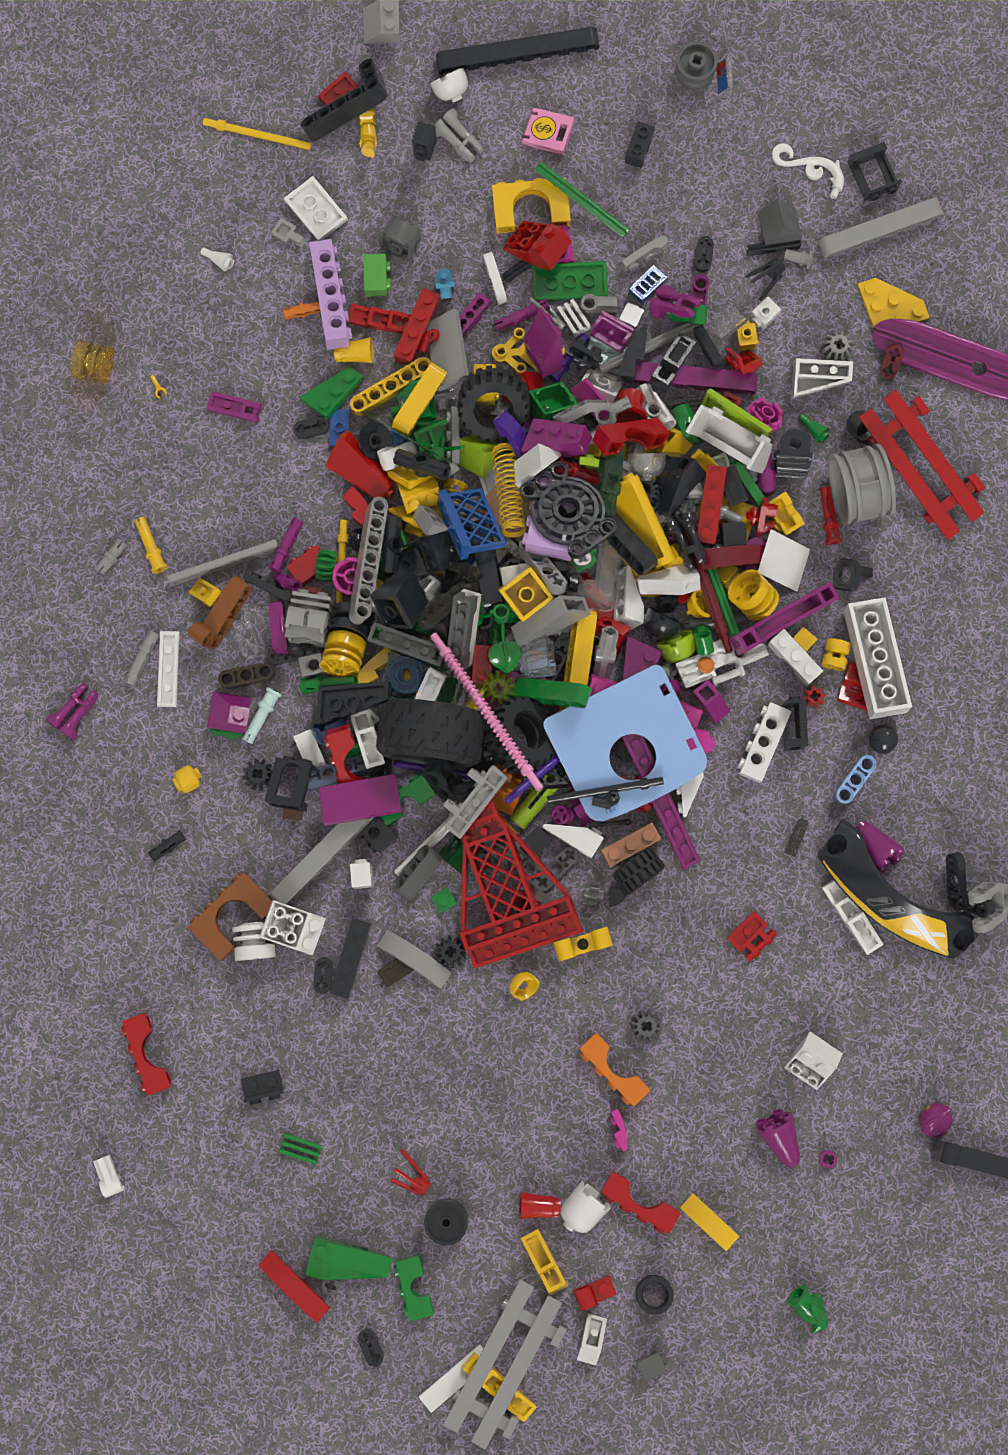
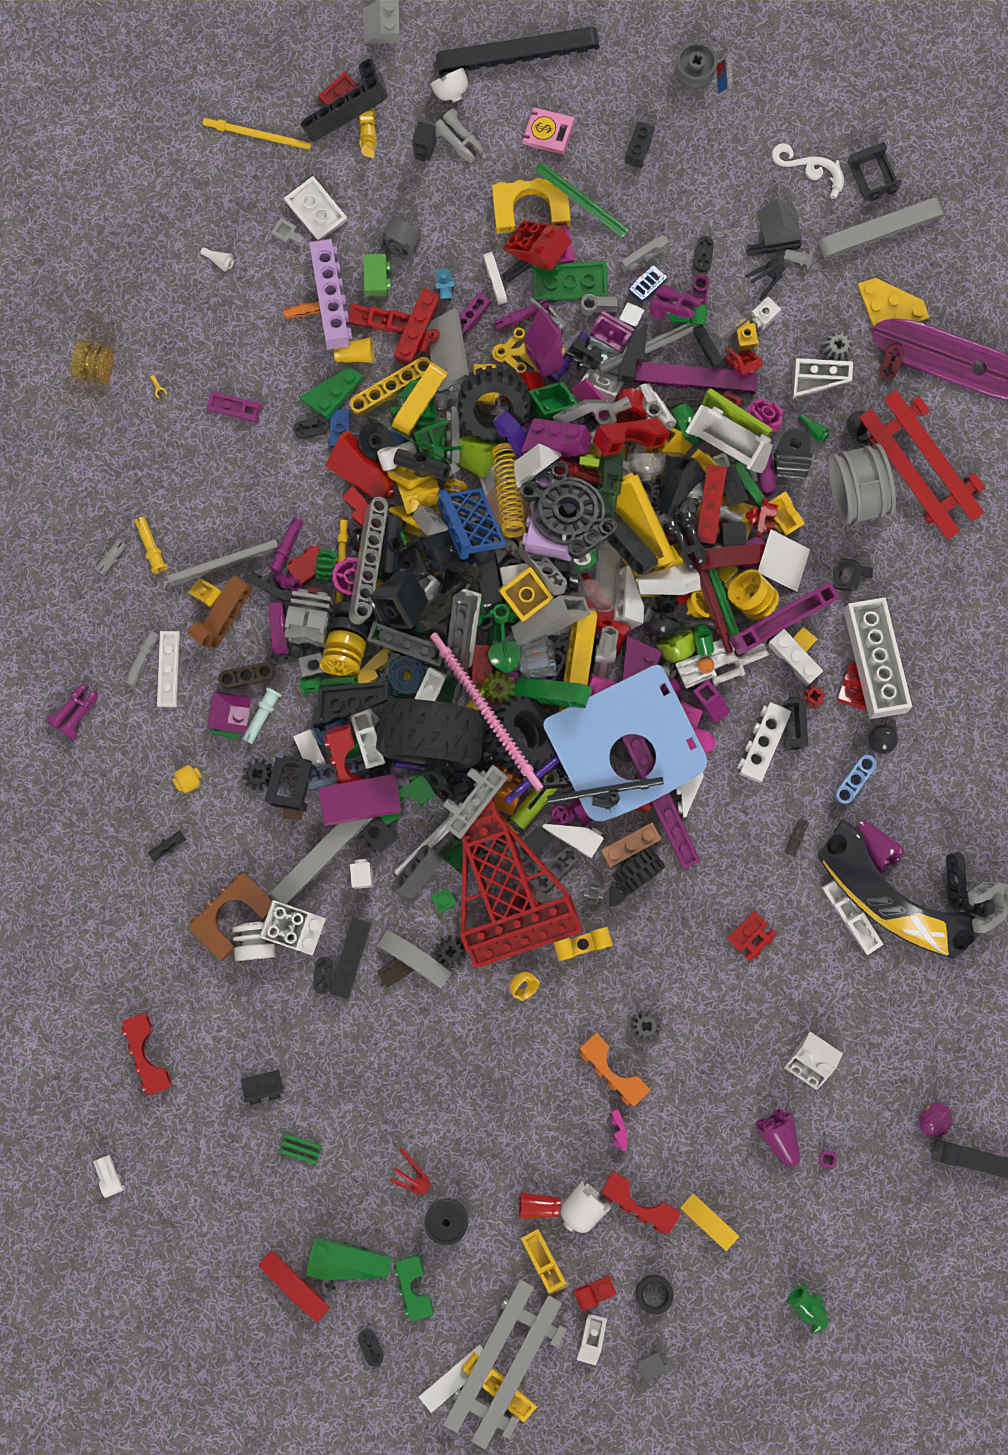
(568, 307): white tile -> none
(595, 824): black hinge -> none
(672, 362): black slope -> none
(832, 525): red pin -> none
(838, 648): yellow wheel -> none

